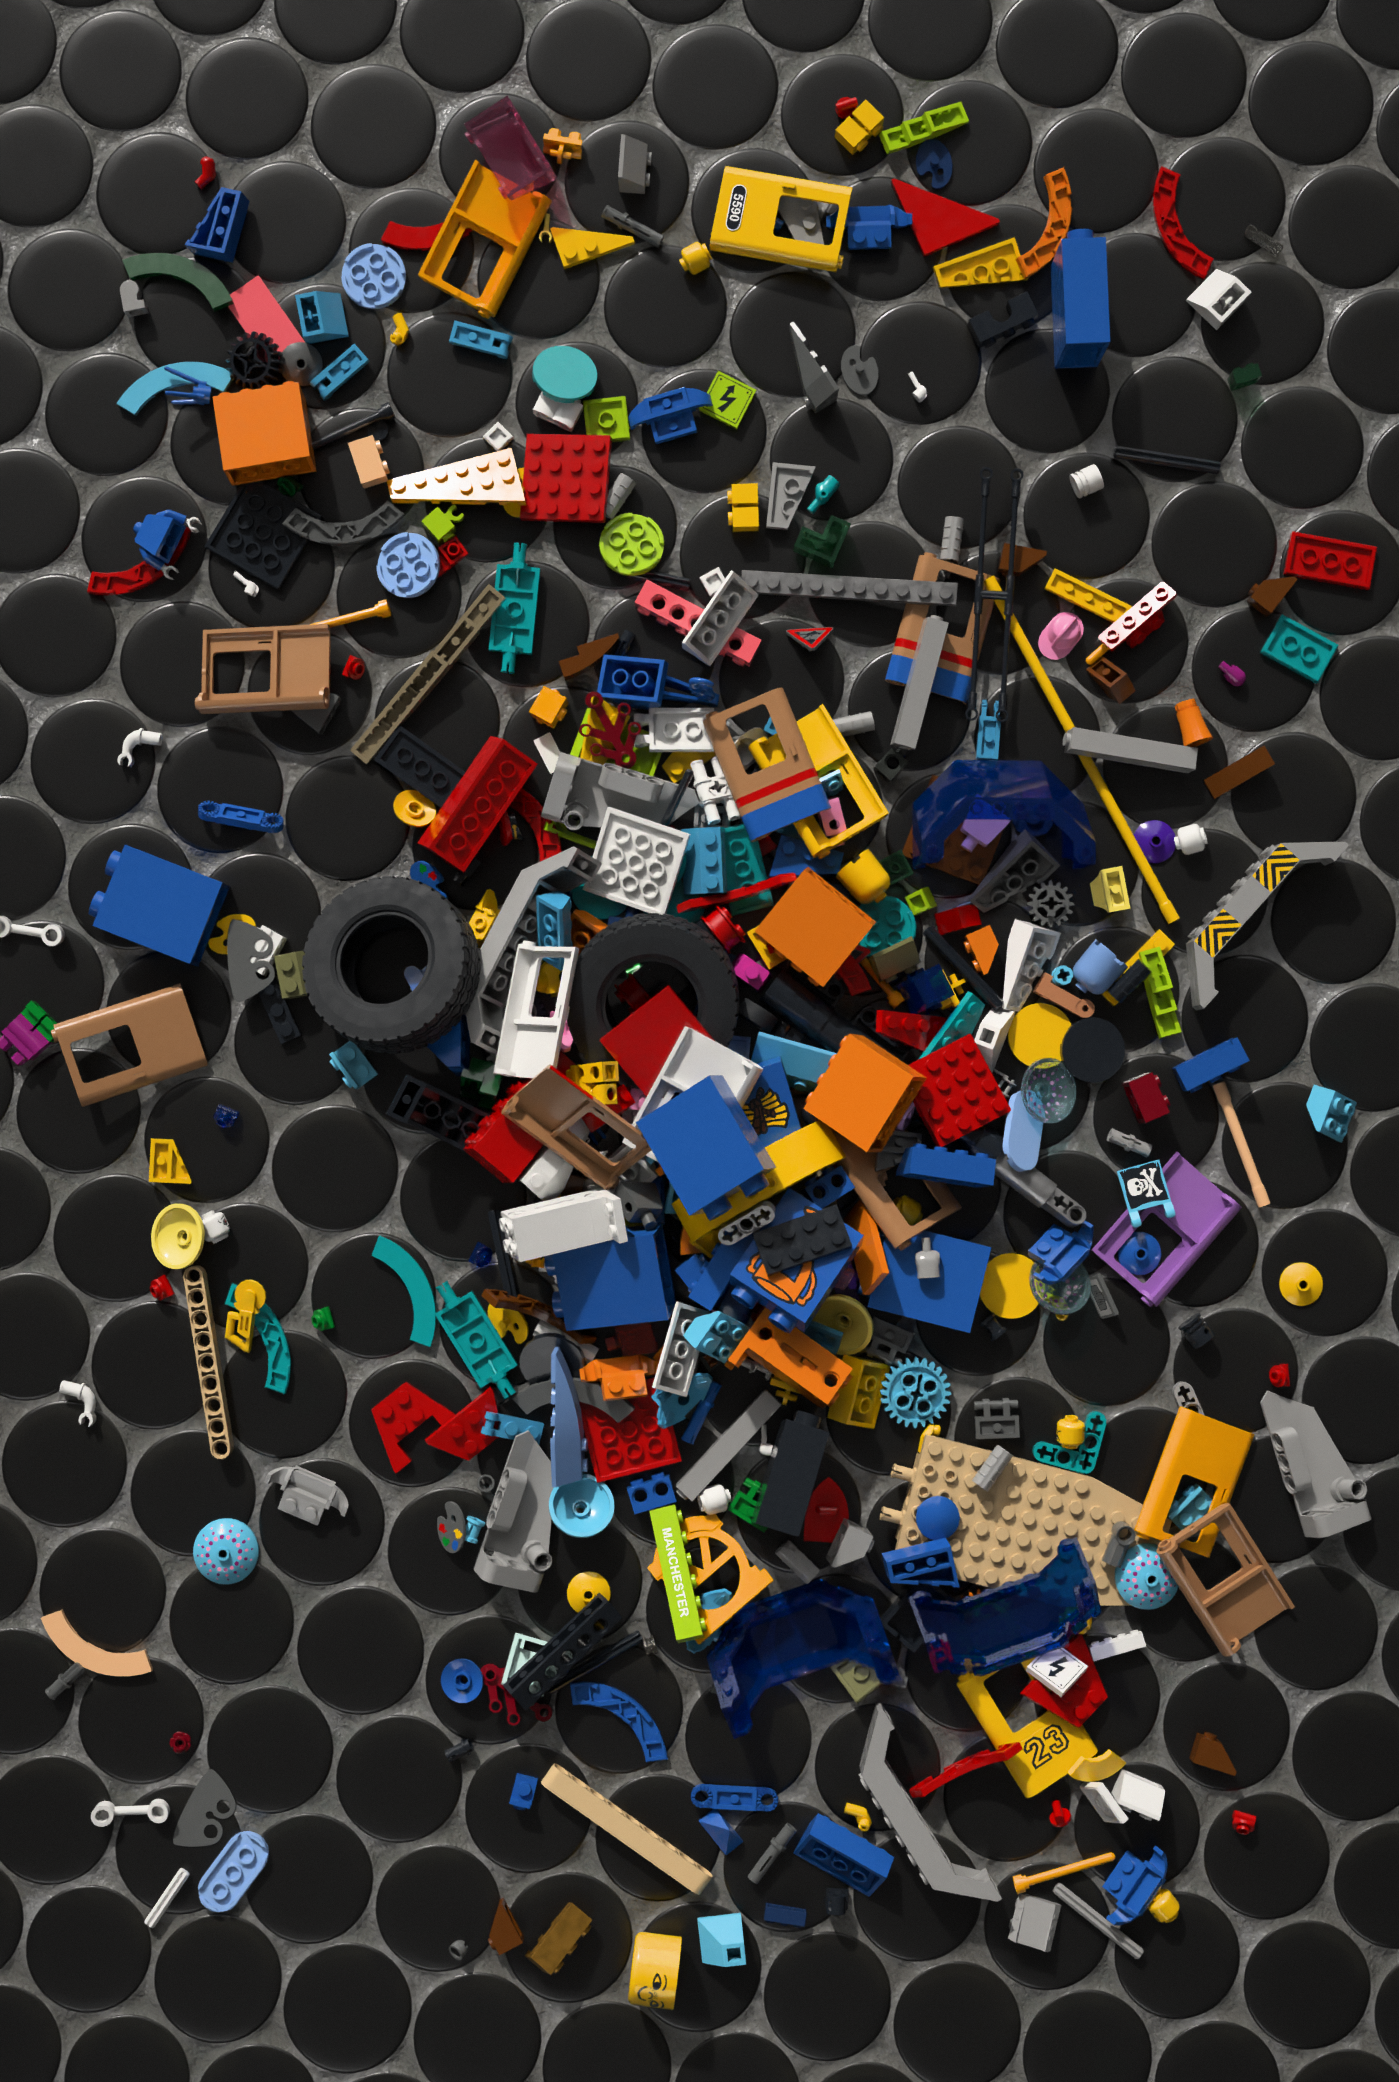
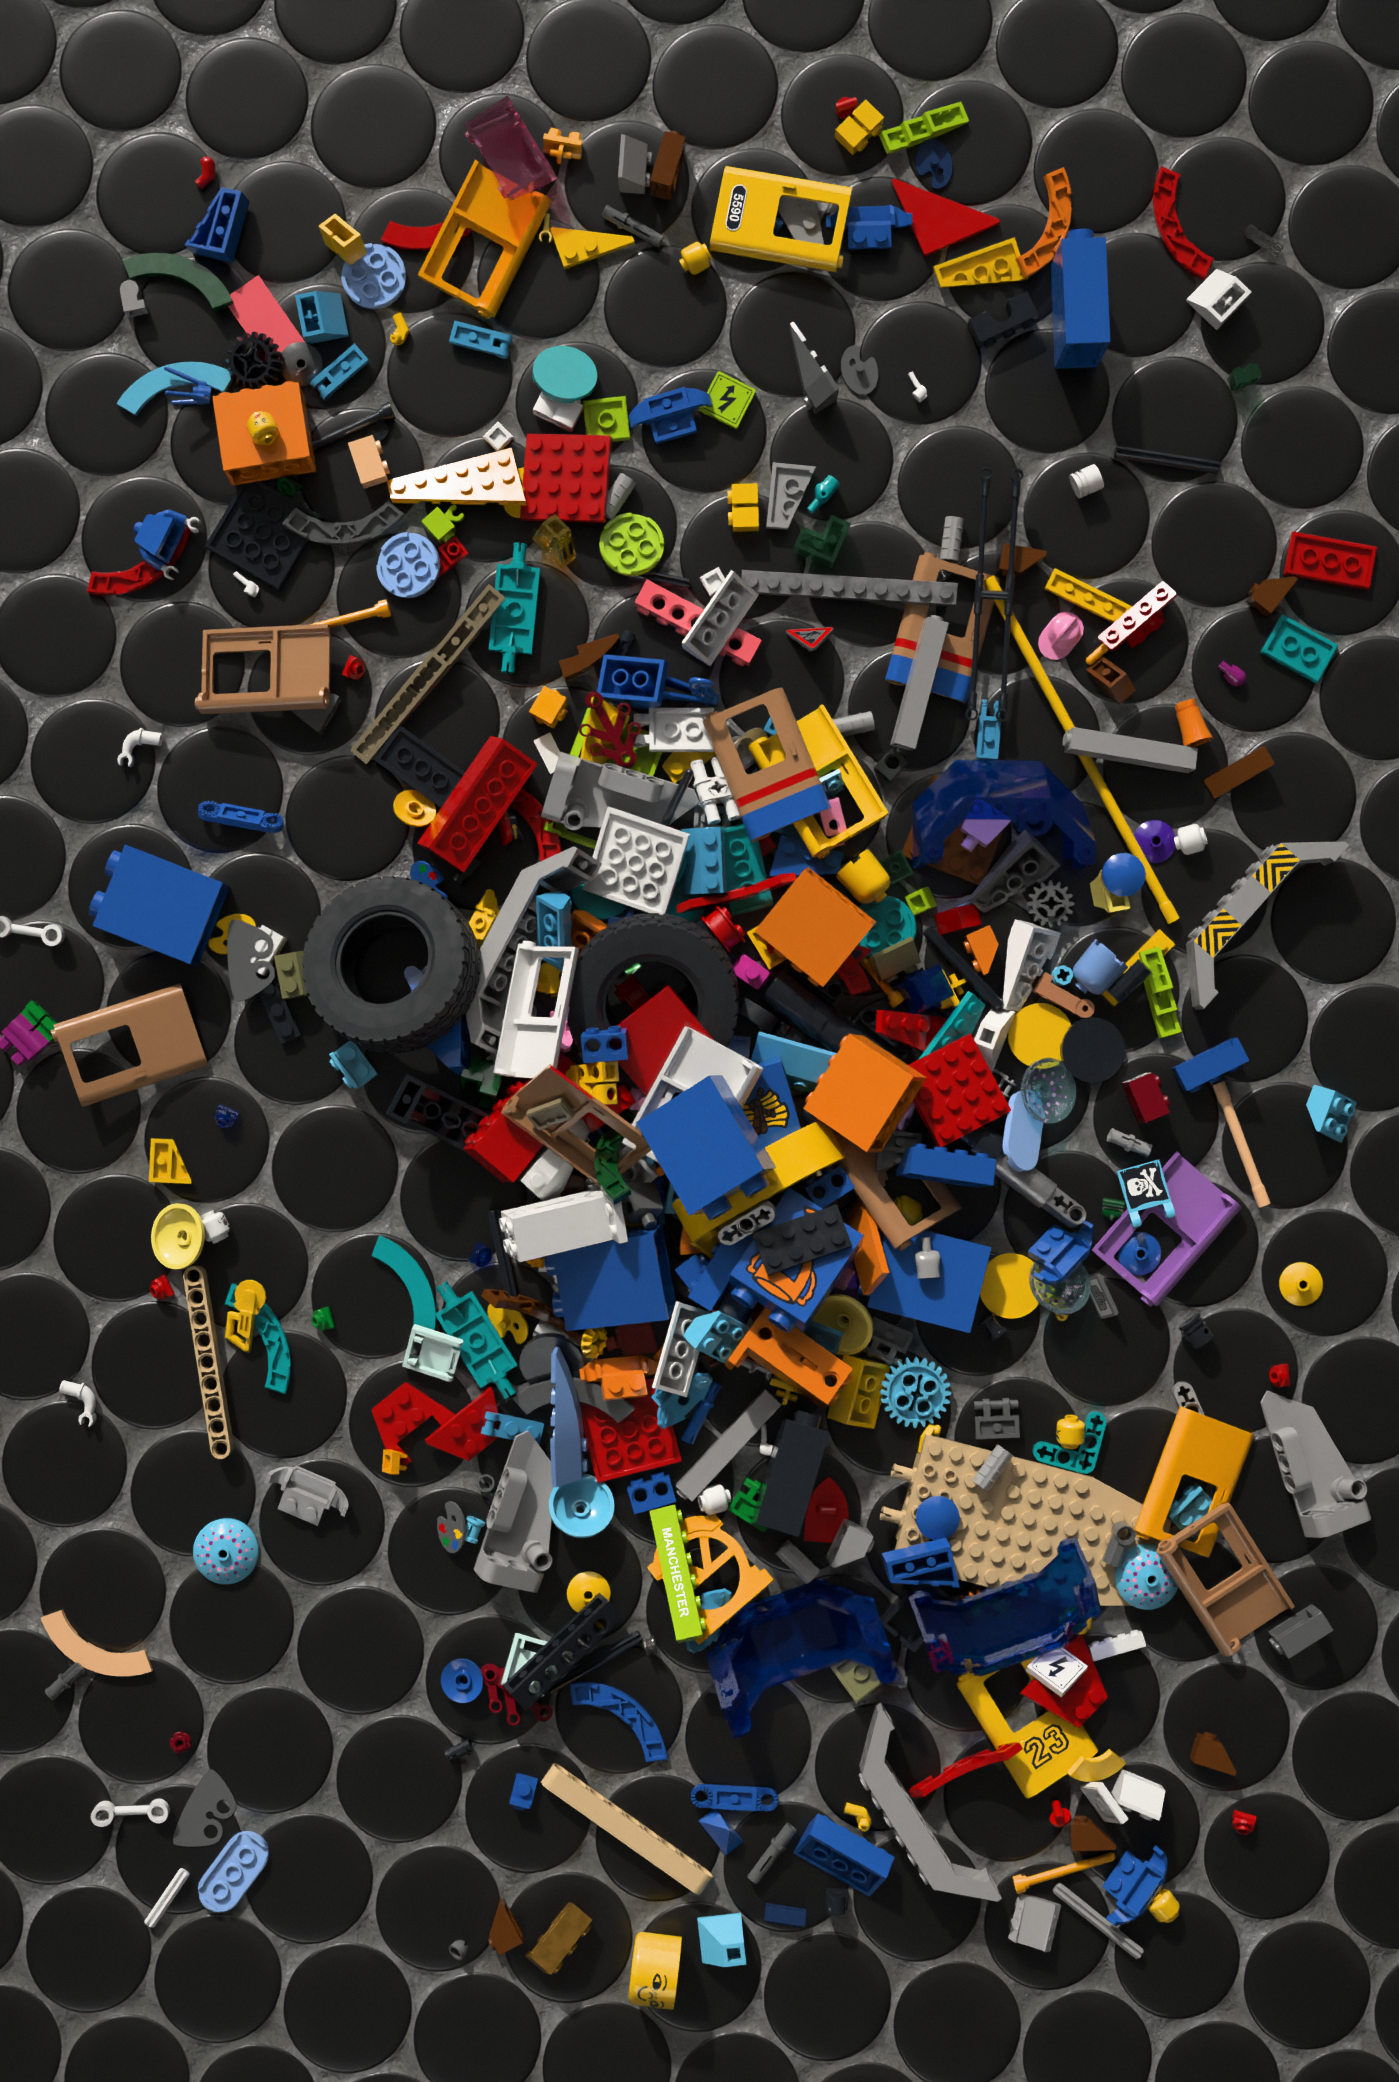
(262, 428): none -> yellow head
(342, 239): none -> yellow piece
(391, 1461): none -> light orange tile
(437, 1355): none -> light aqua container
(550, 1114): none -> dark tan plate
(556, 541): none -> clear yellow slope
(590, 1336): none -> yellow gear
(606, 1051): none -> blue brick
(606, 1163): none -> dark green tile
(668, 165): none -> reddish brown window
(1087, 1836): none -> reddish brown slope
(1112, 1208): none -> dark green plate
(1123, 874): none -> blue dish
(1299, 1631): none -> dark grey window

